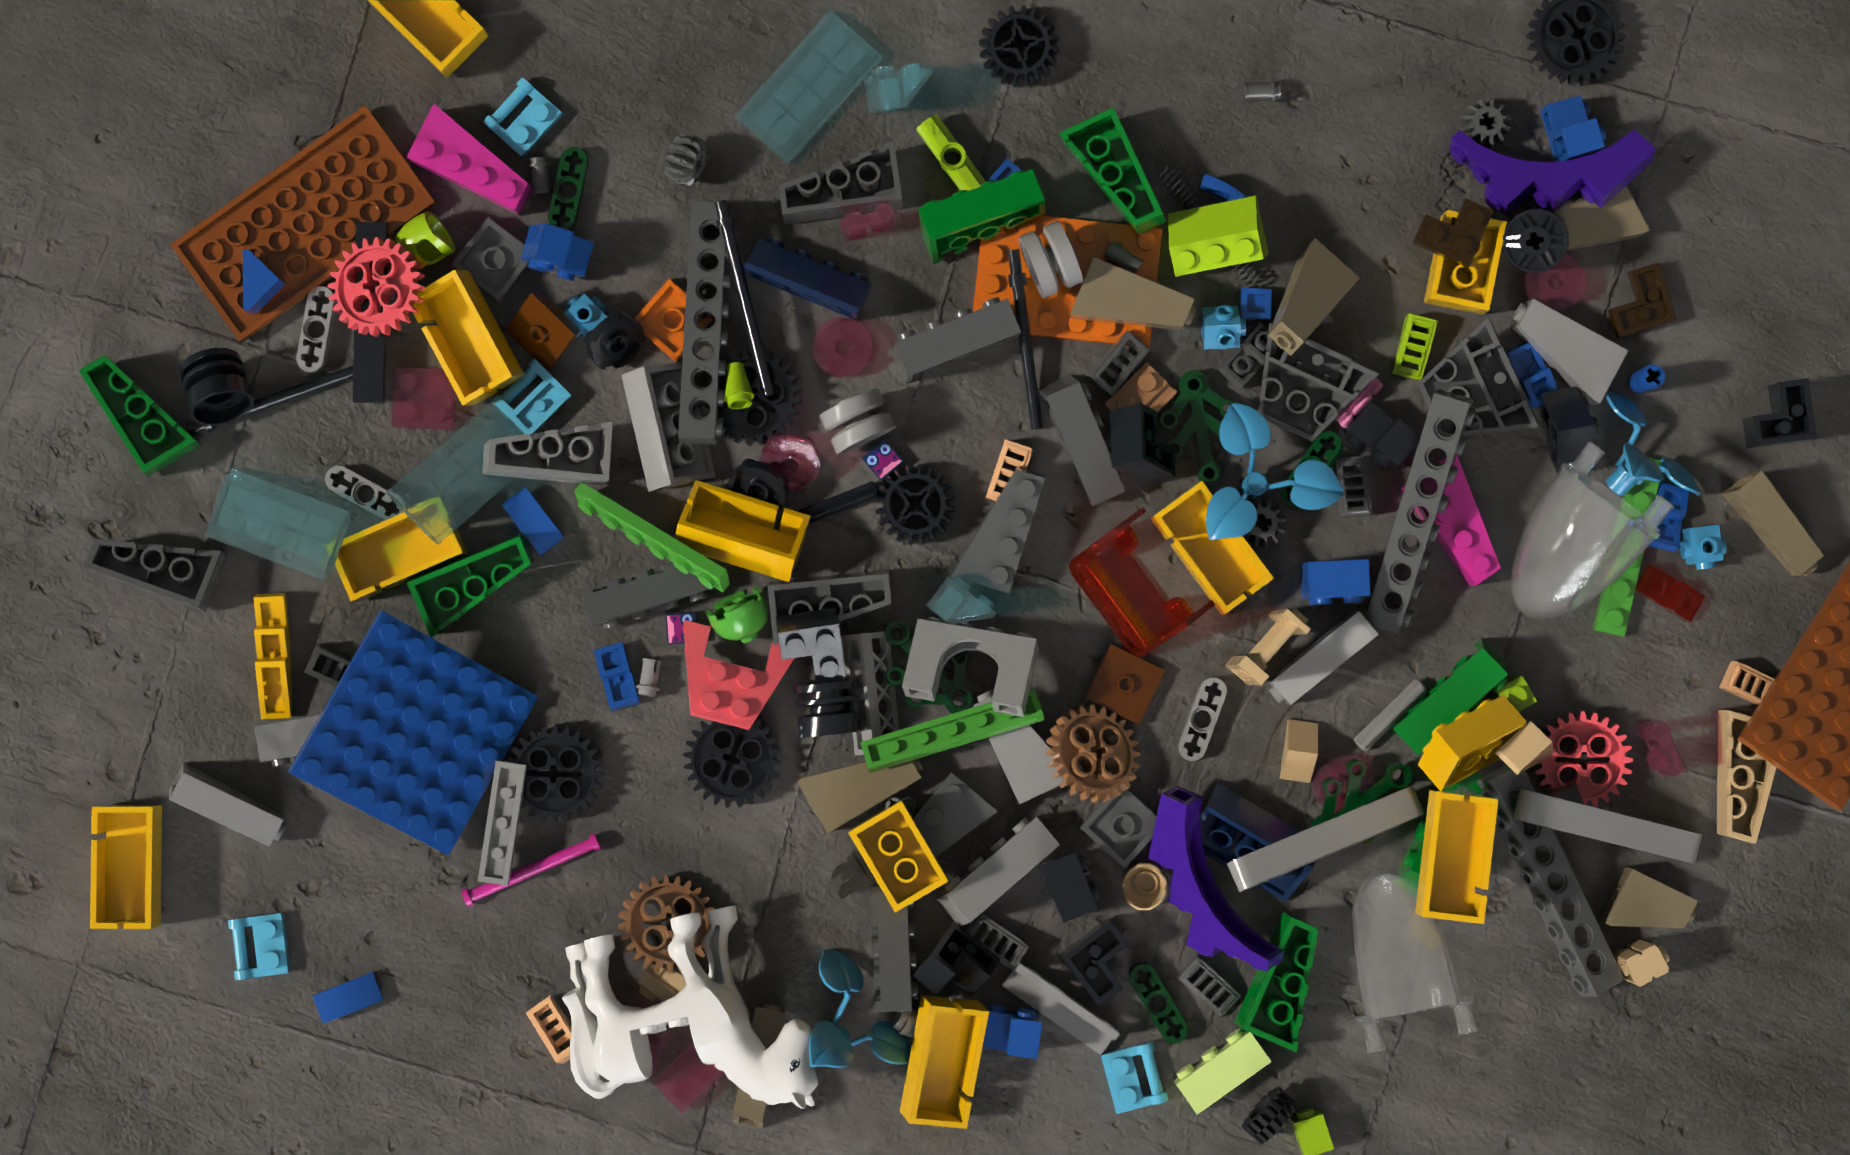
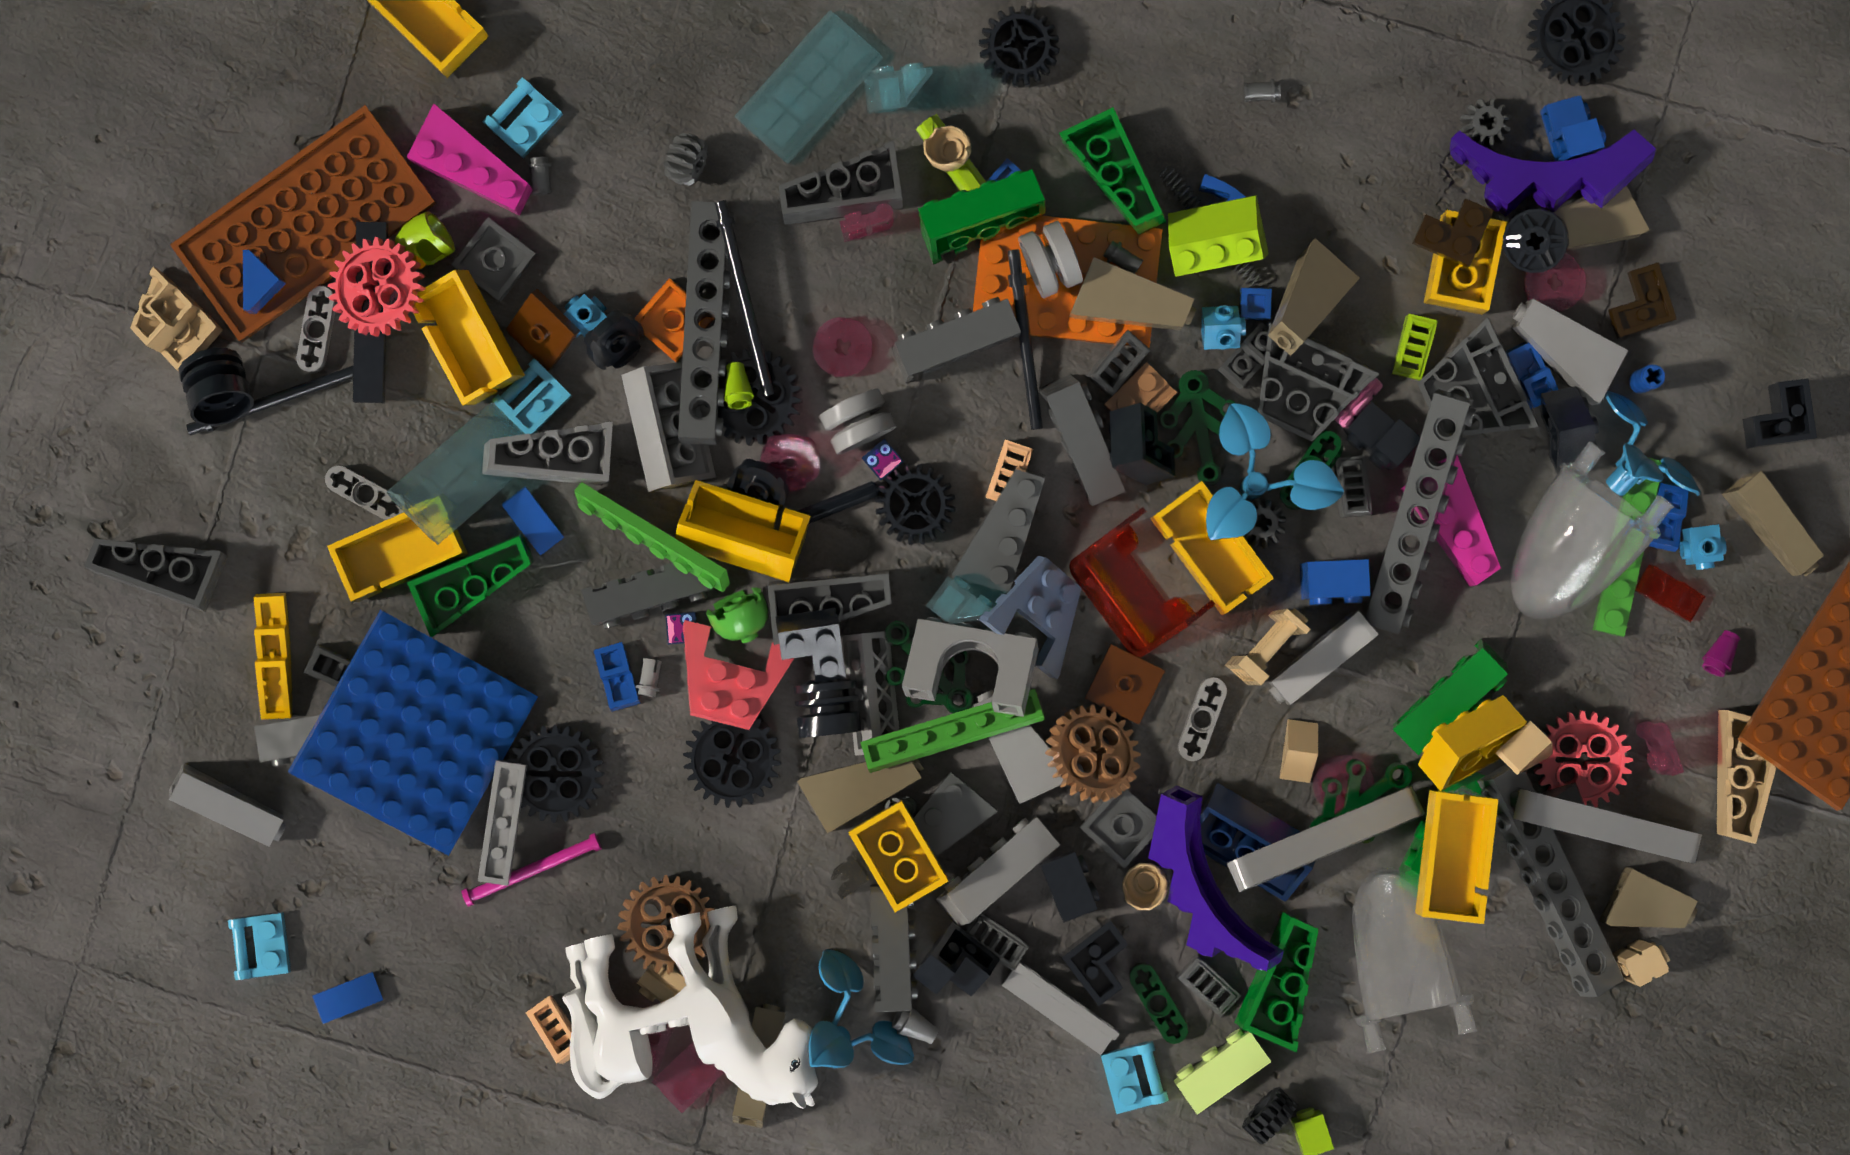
(126, 867): yellow piece -> none
(142, 425): green wedge -> none
(172, 321): none -> tan slope
(278, 524): clear light blue piece -> none
(423, 399): clear pink plate -> none
(556, 250): blue brick -> none
(580, 170): dark green beam -> none
(808, 279): dark blue slope -> none
(943, 1058): yellow piece -> none
(947, 148): none -> tan hair
(1013, 1031): blue brick -> none
(1048, 602): none -> sand blue wing
(1390, 715): light grey axle -> none
(1516, 692): lime brick -> none
(1721, 654): none -> magenta cone
(1732, 675): light nougat slope -> none

